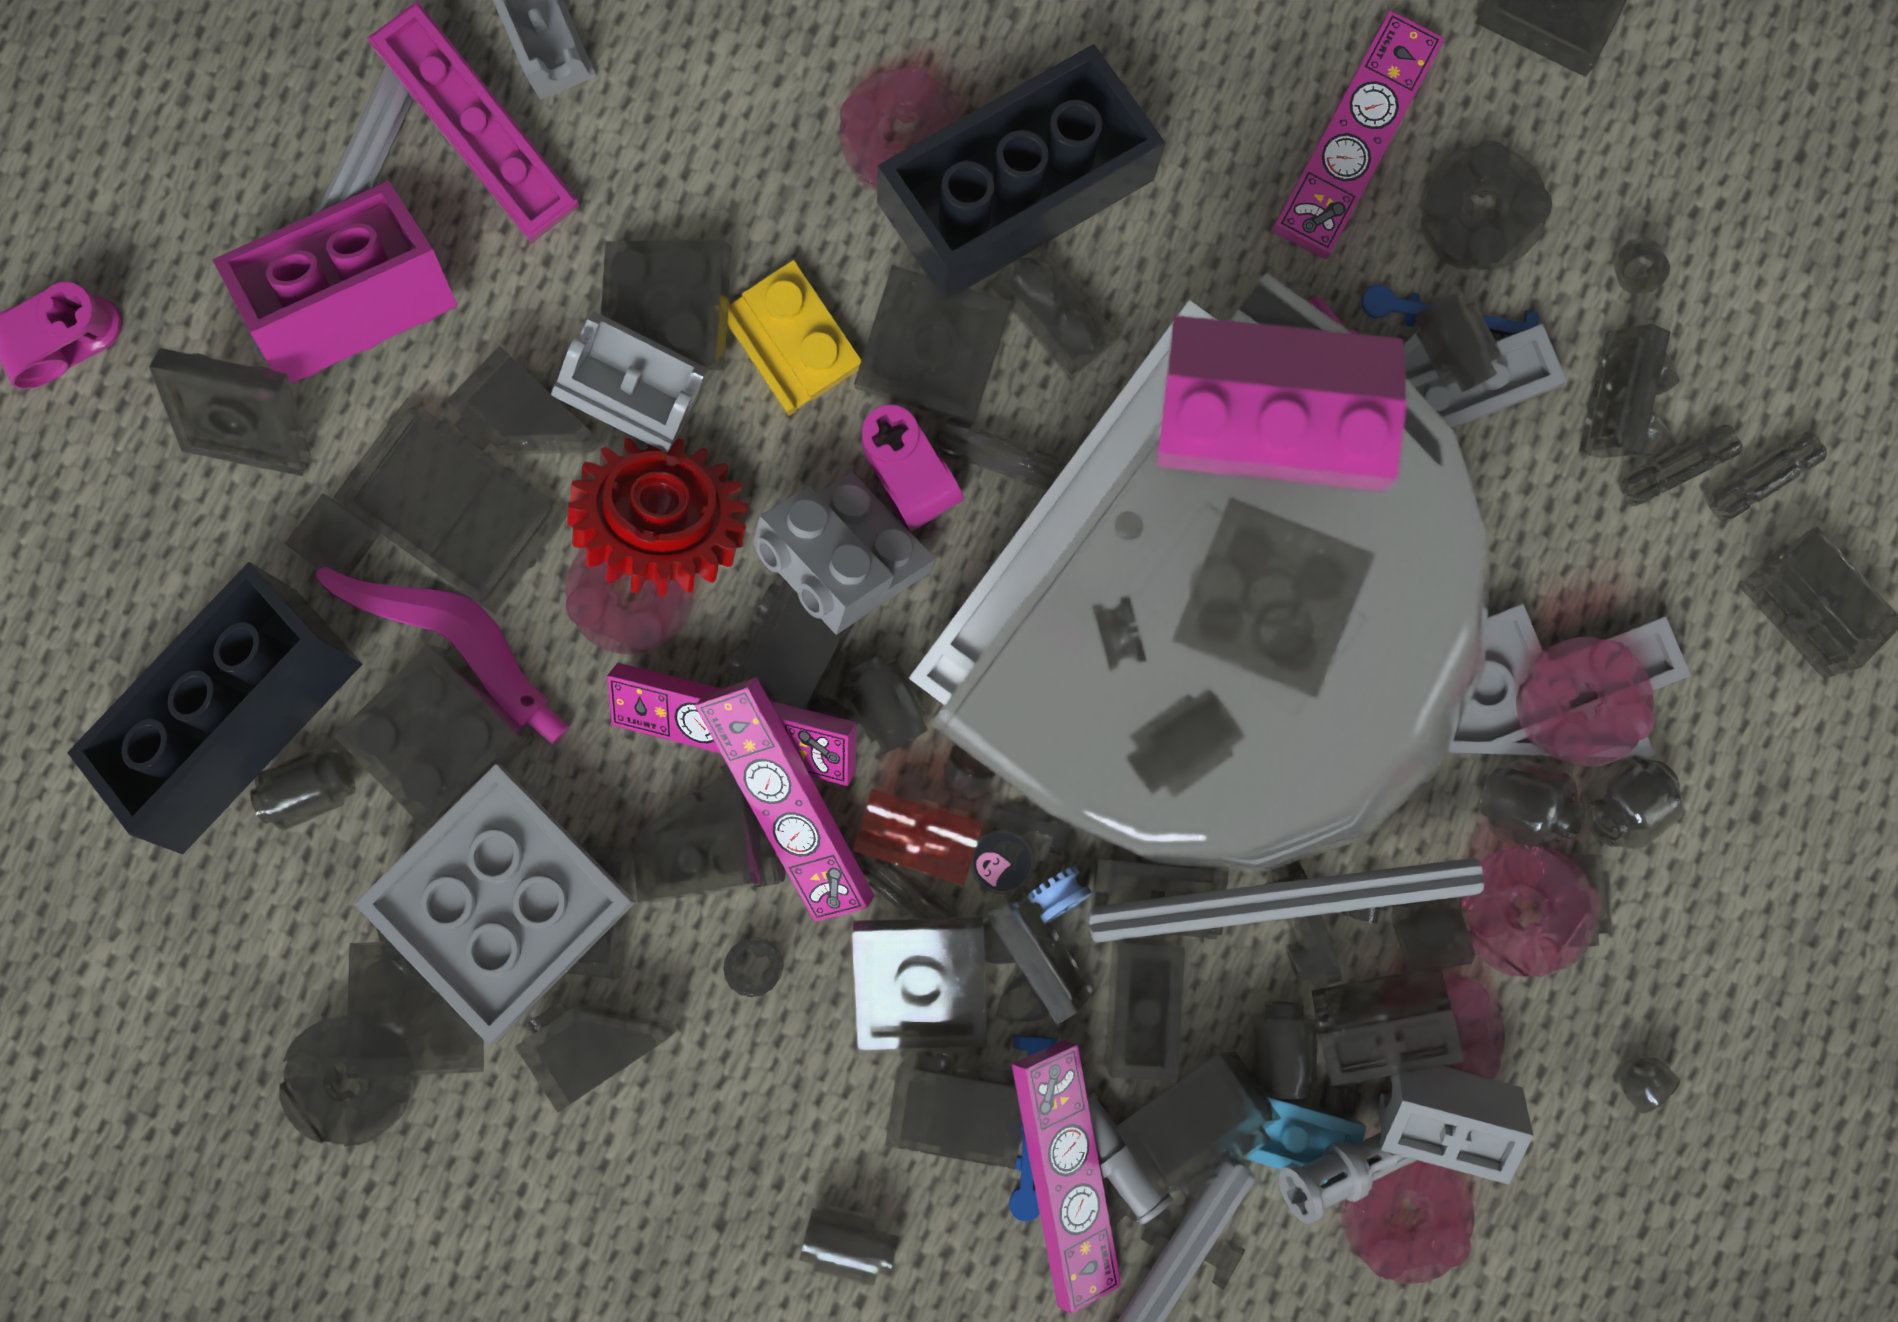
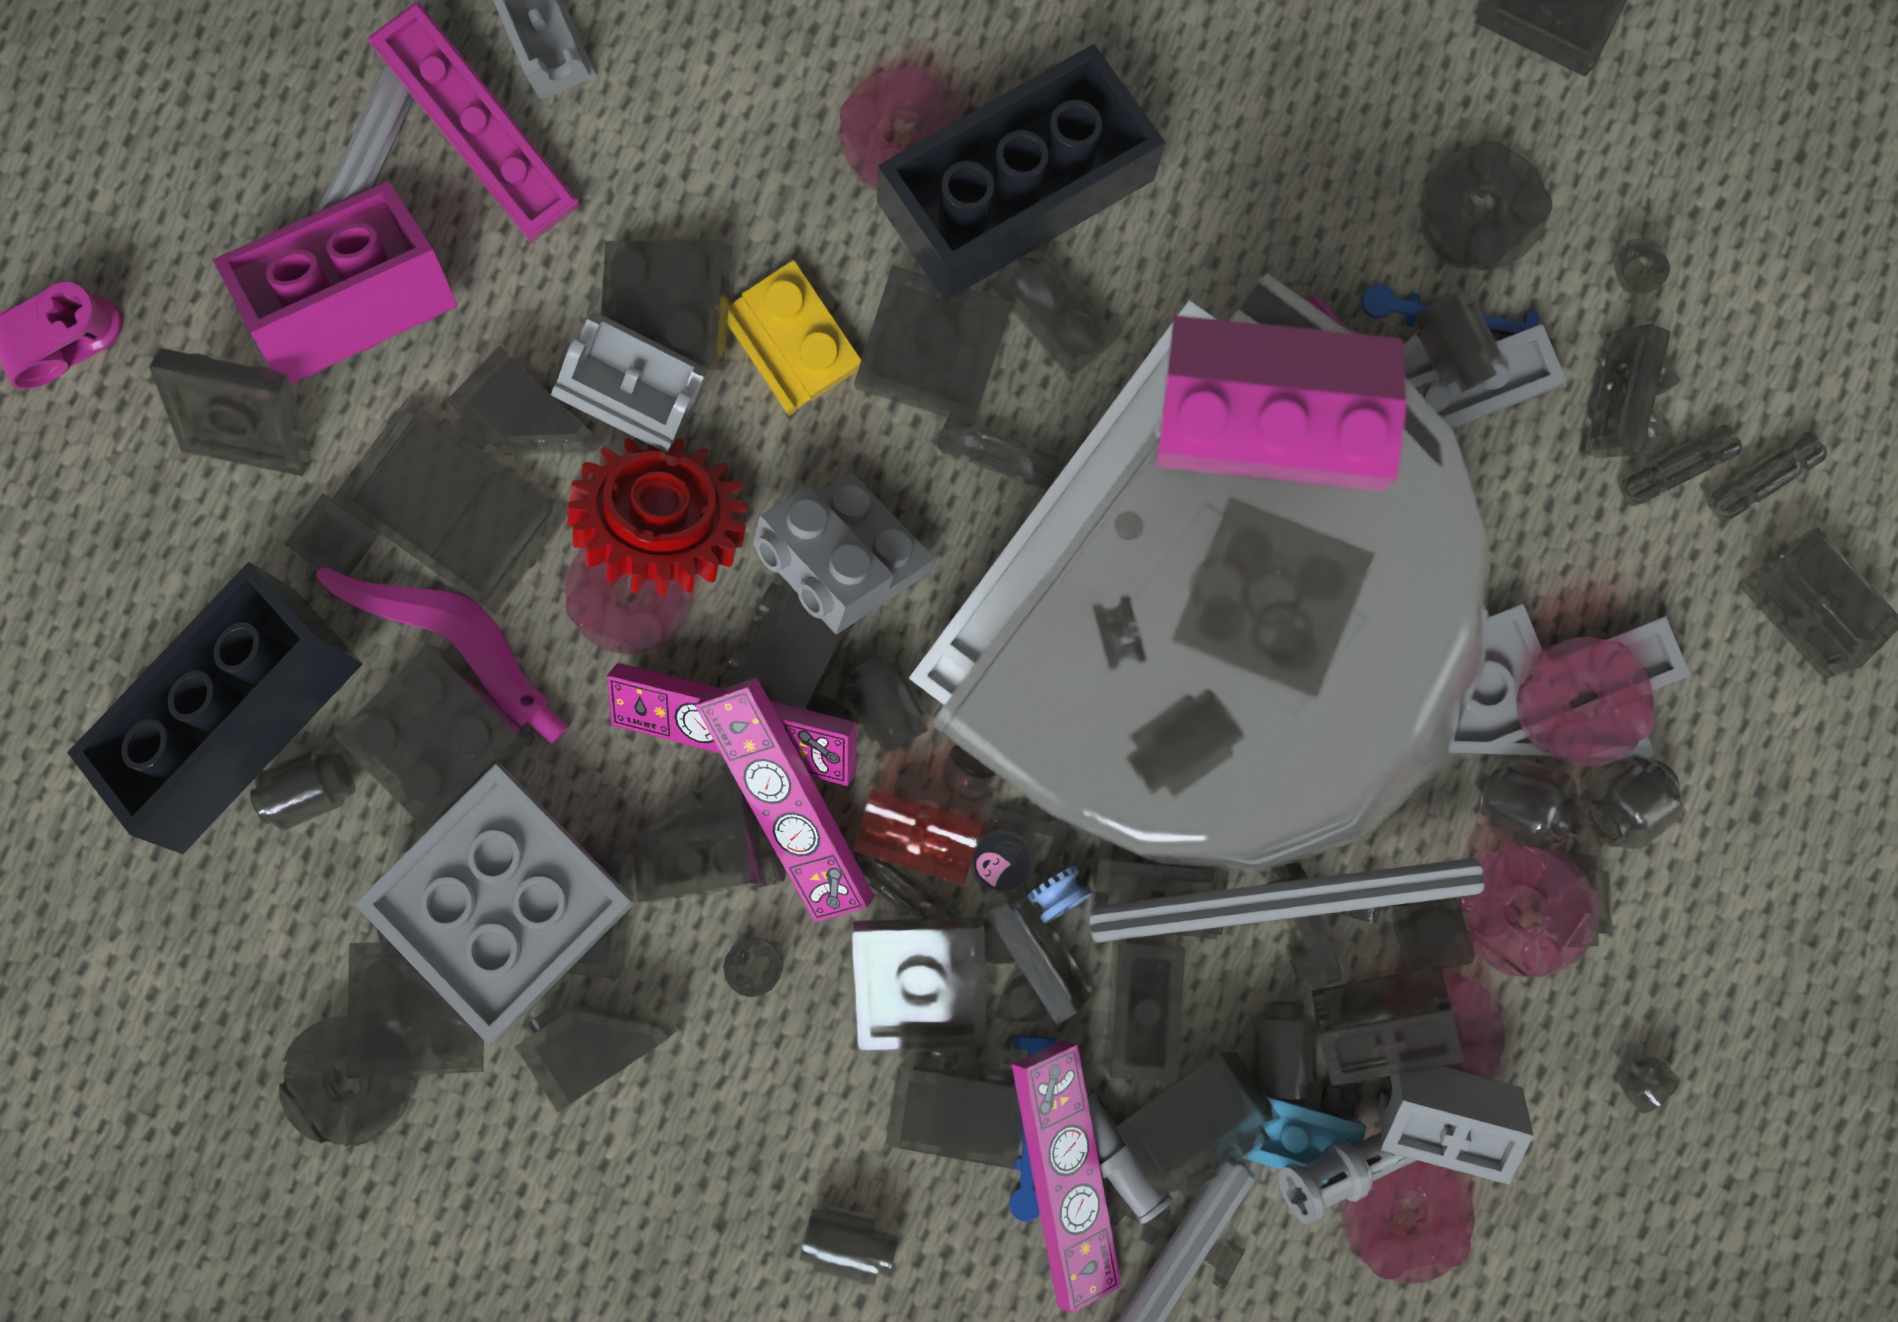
(912, 477): dark pink piece -> none
(1358, 135): tile -> none

